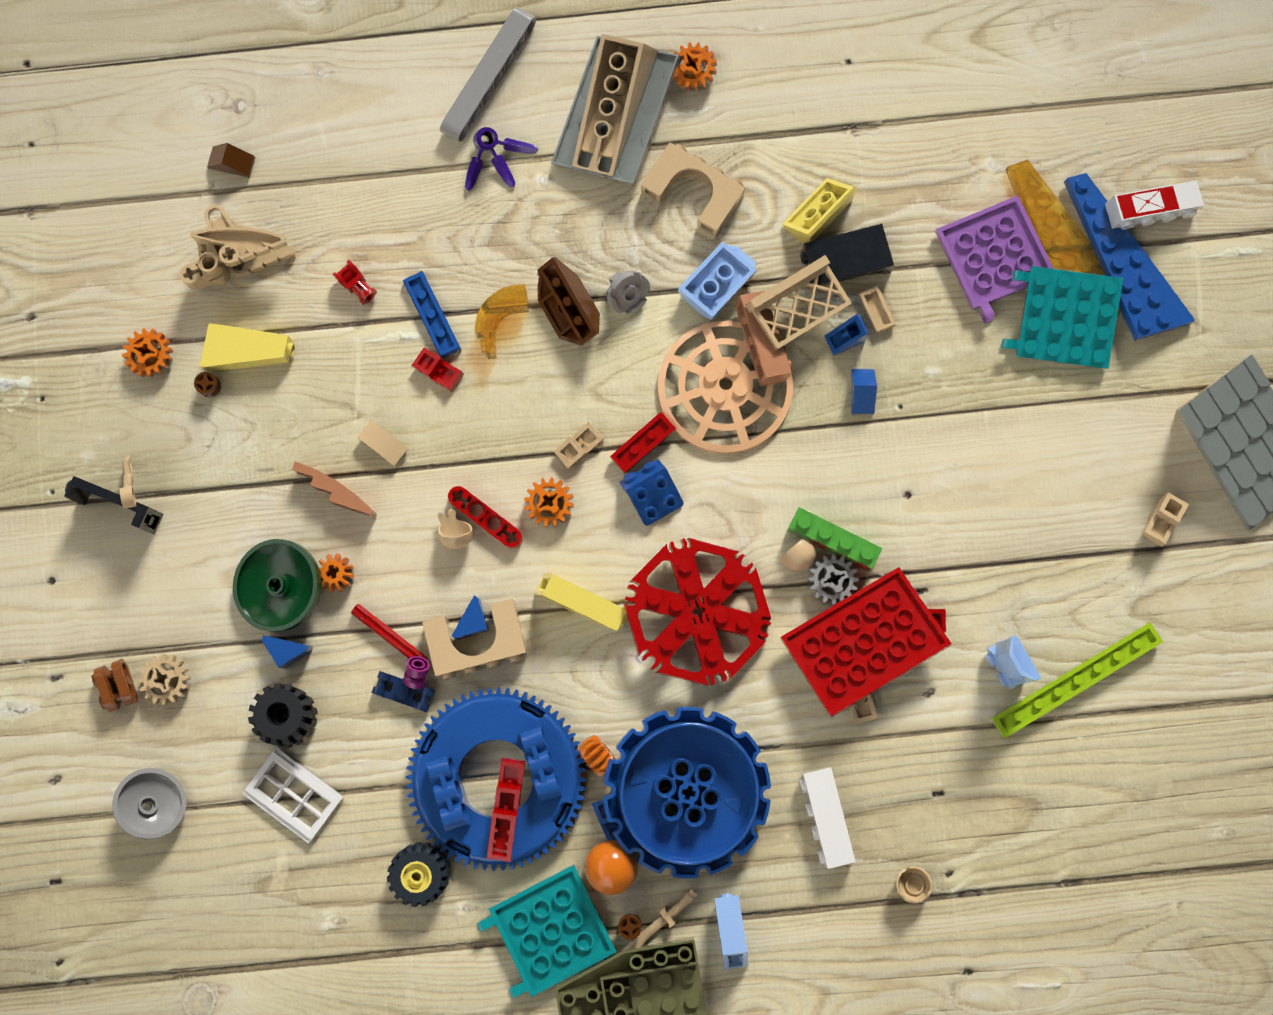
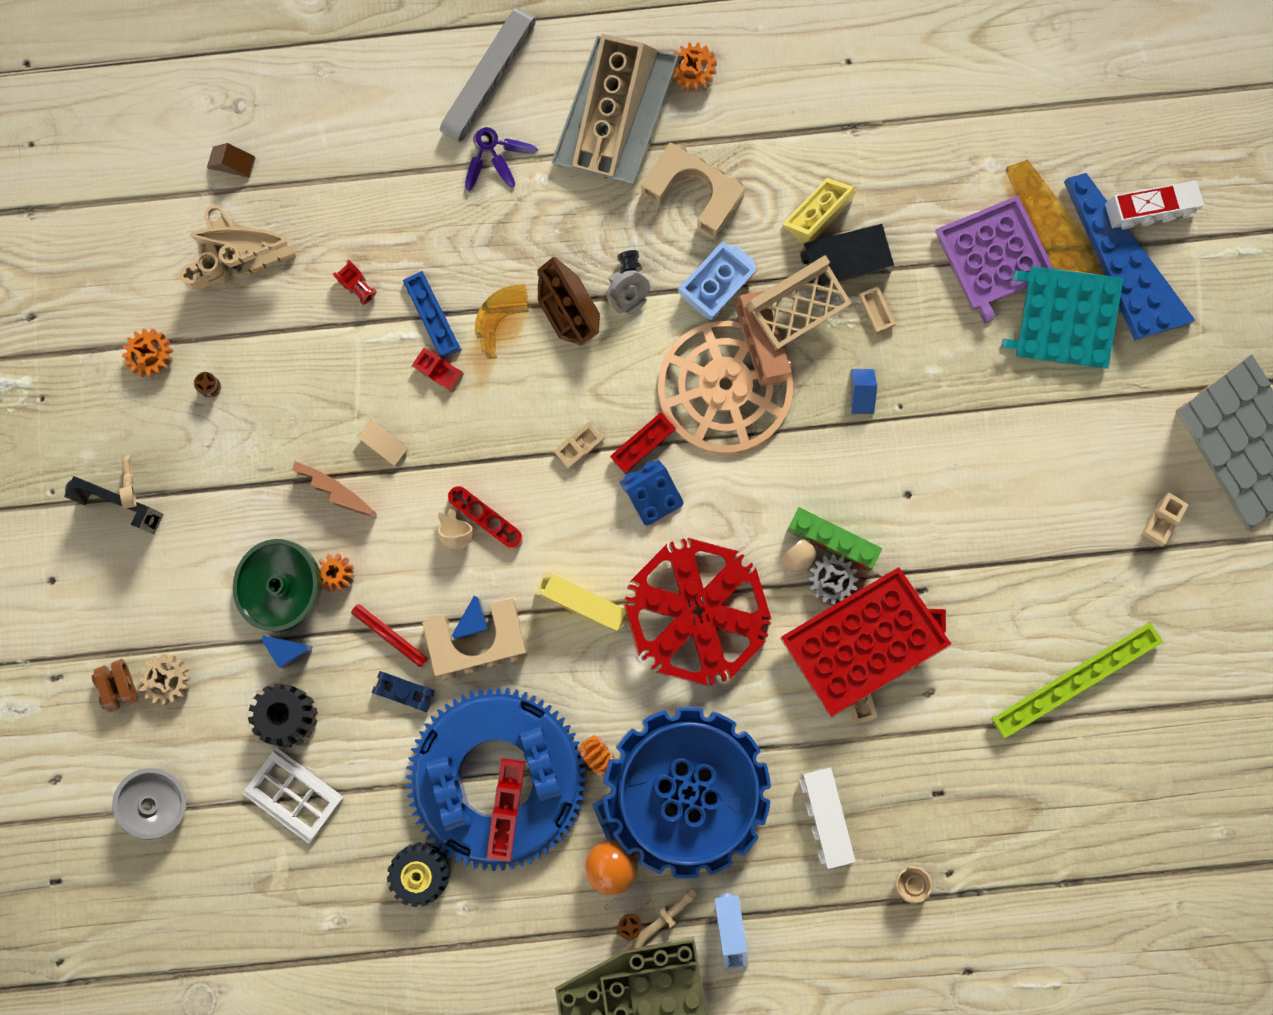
(243, 348): light yellow slope -> none
(416, 672): magenta wheel -> none
(541, 509): orange gear -> none
(550, 931): teal plate -> none
(629, 261): none -> black wheel
(847, 335): blue slope -> none
(1011, 662): light blue slope -> none

